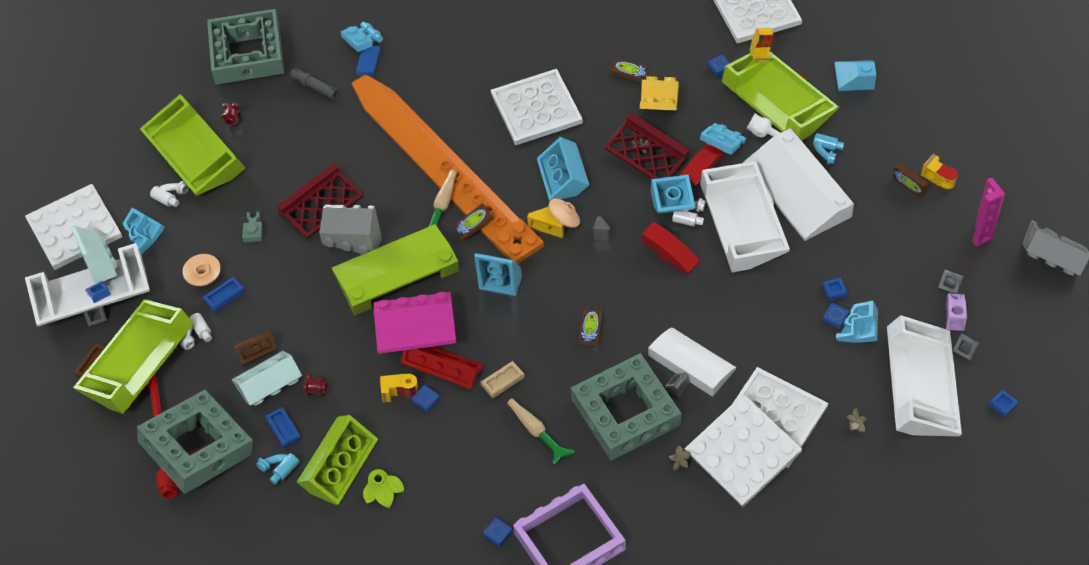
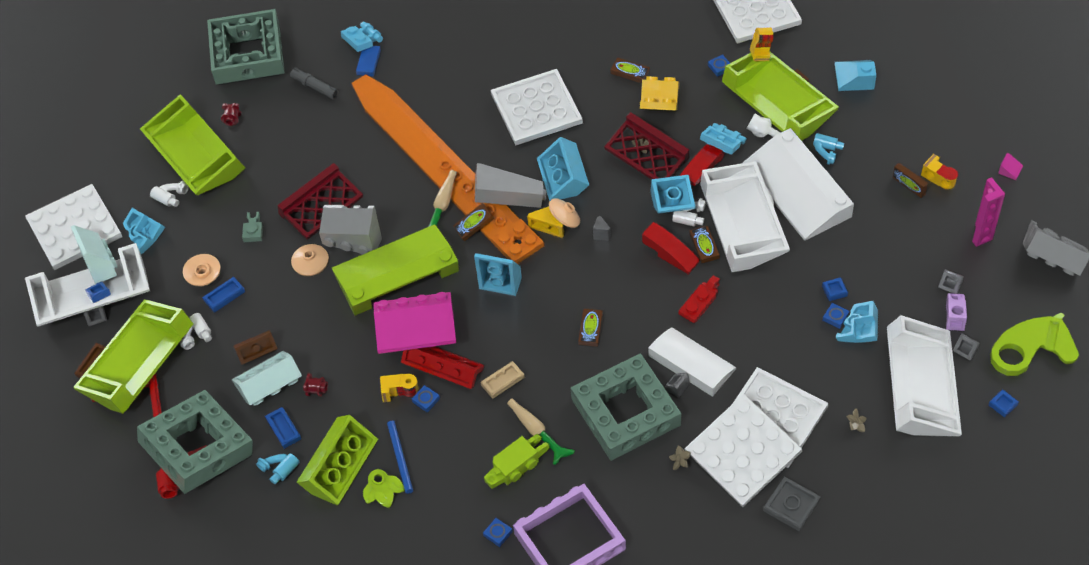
(311, 265): none -> light nougat dish
(400, 457): none -> blue bar
(507, 188): none -> light grey slope
(515, 461): none -> lime hinge
(700, 300): none -> red hinge
(704, 244): none -> tile
(791, 503): none -> dark grey tile
(1010, 167): none -> dark pink slope
(1029, 337): none -> lime animal

